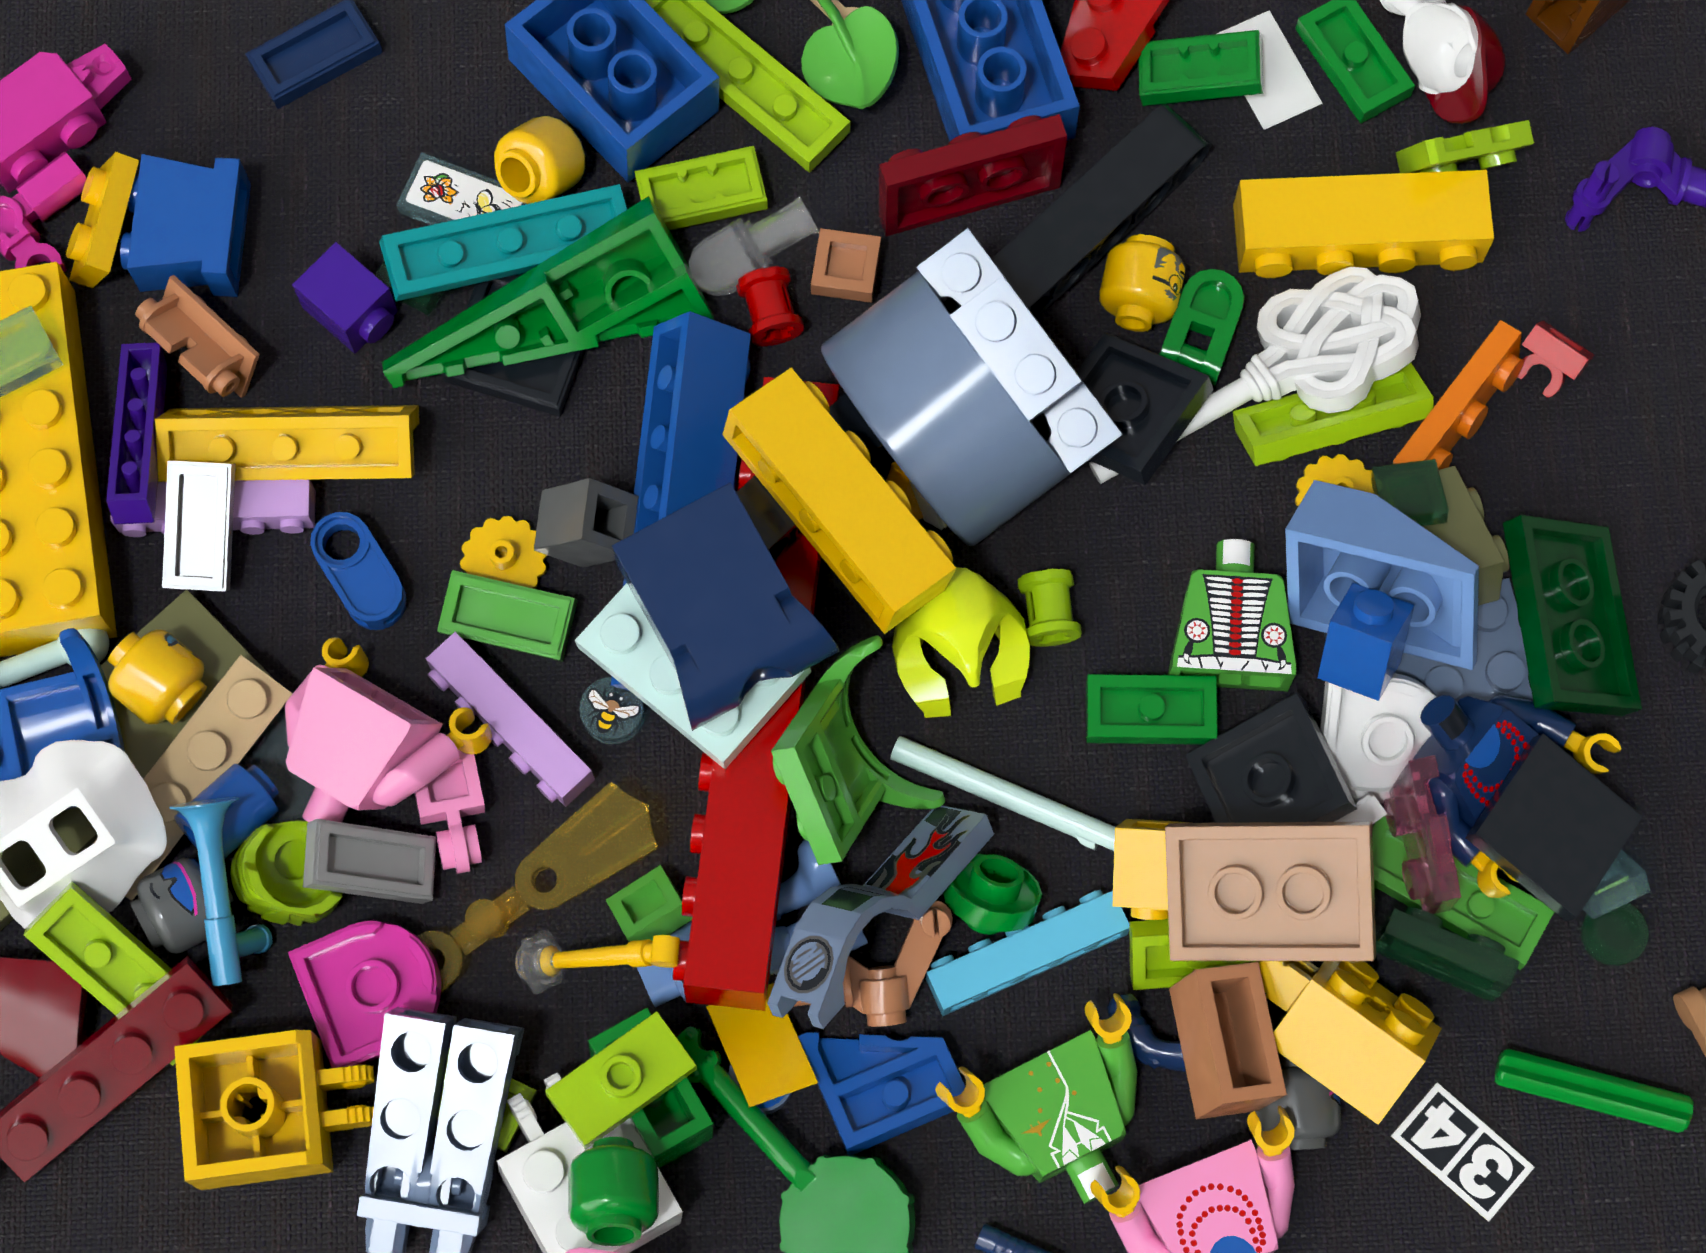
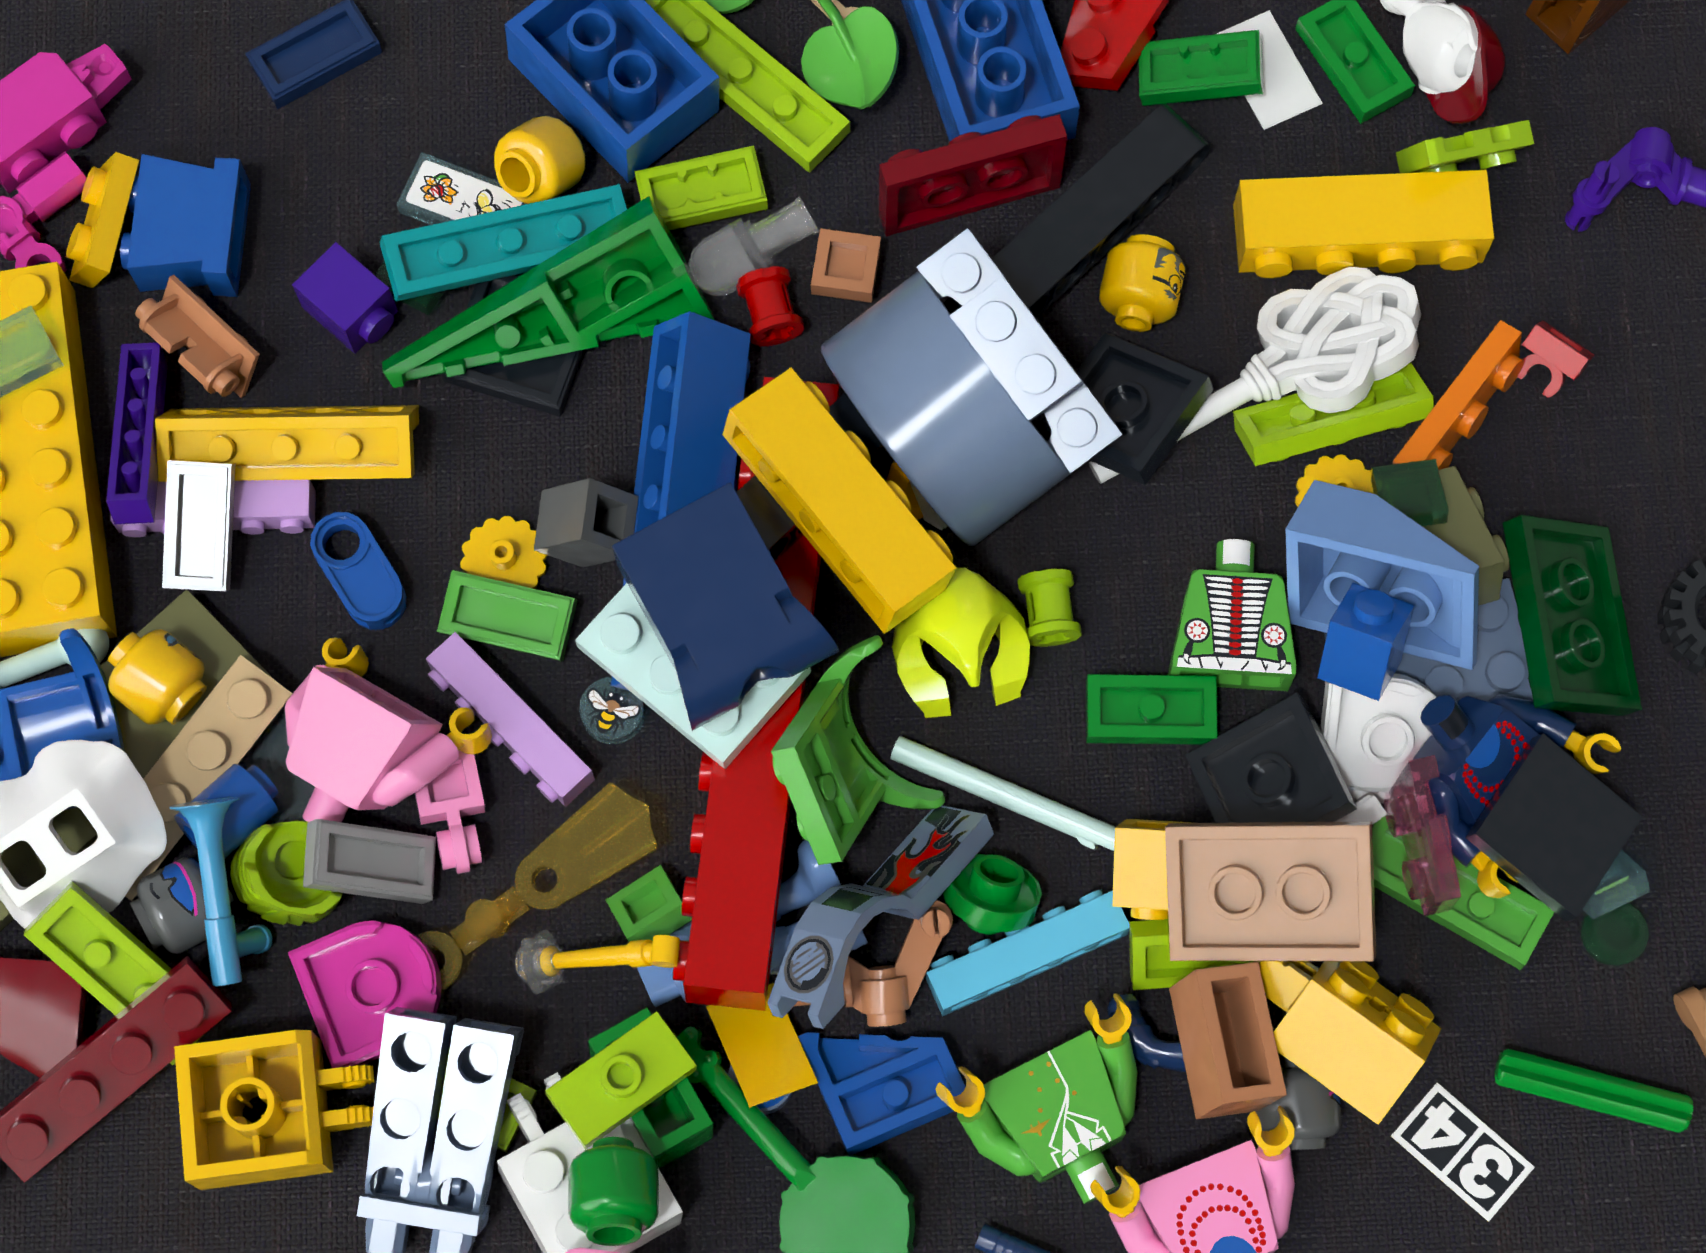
(1211, 307): green plate -> none
(1468, 964): clear green plate -> none

